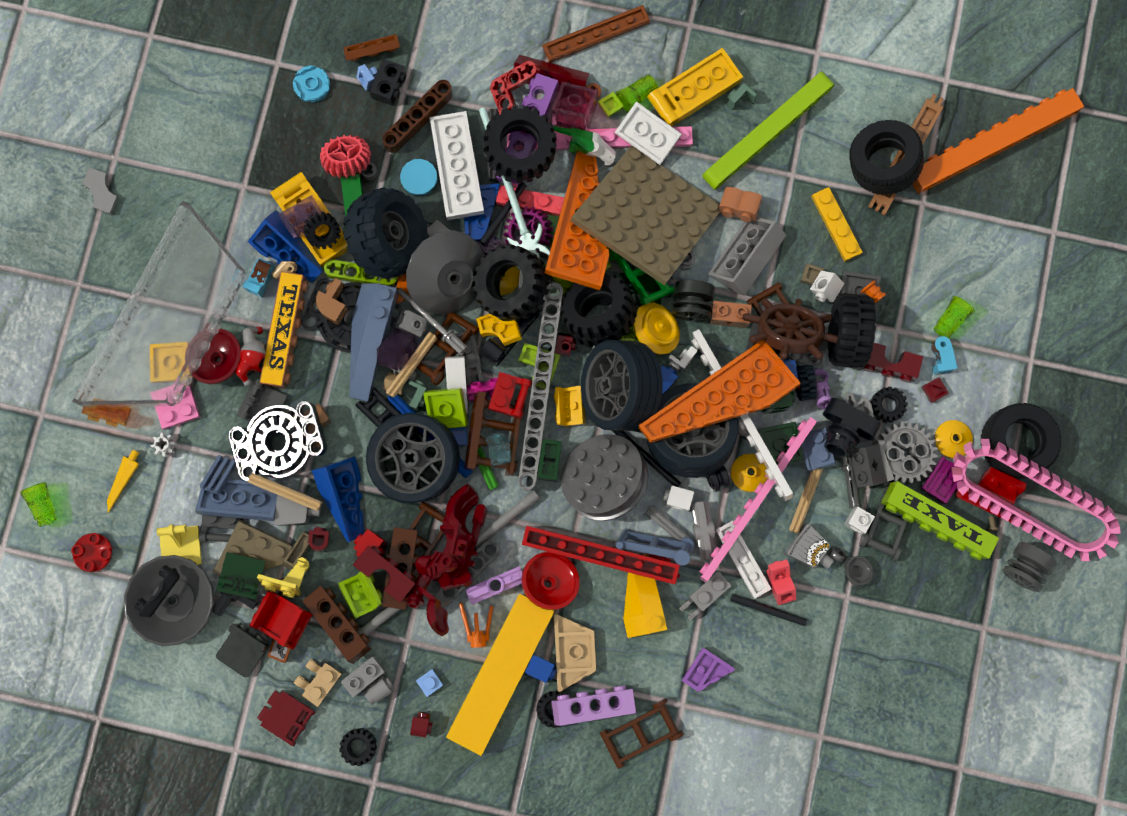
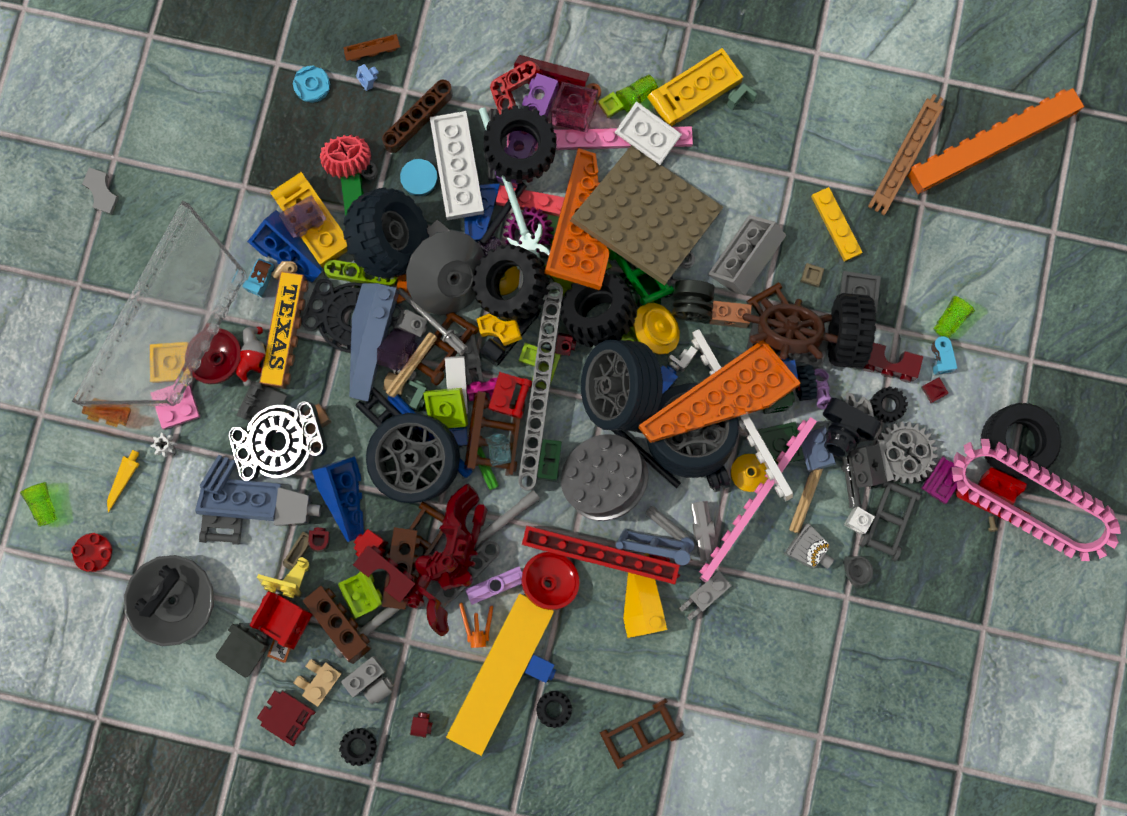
(181, 542): light yellow plate -> none
(225, 599): black axle -> none
(240, 575): dark green hinge -> none
(256, 544): dark tan plate -> none
(284, 492): tan axle -> none
(316, 221): black tyre -> none
(328, 304): medium nougat brick -> none
(383, 81): black brick -> none
(429, 682): light blue plate -> none
(569, 406): yellow bracket -> none
(573, 652): tan wing -> none
(589, 144): animal -> none
(596, 34): dark orange tile -> none
(623, 706): lavender brick -> none
(678, 498): white brick -> none
(705, 670): medium lavender wing -> none
(740, 204): nougat brick -> none
(745, 563): white plate -> none
(767, 609): black bar -> none
(768, 130): lime beam -> none
(781, 582): coral brick -> none
(827, 286): white brick -> none
(837, 554): flat silver piece -> none
(873, 291): orange bush -> none
(882, 135): black tyre -> none
(939, 521): lime brick -> none
(944, 438): yellow dish -> none
(1029, 567): dark grey wheel -> none

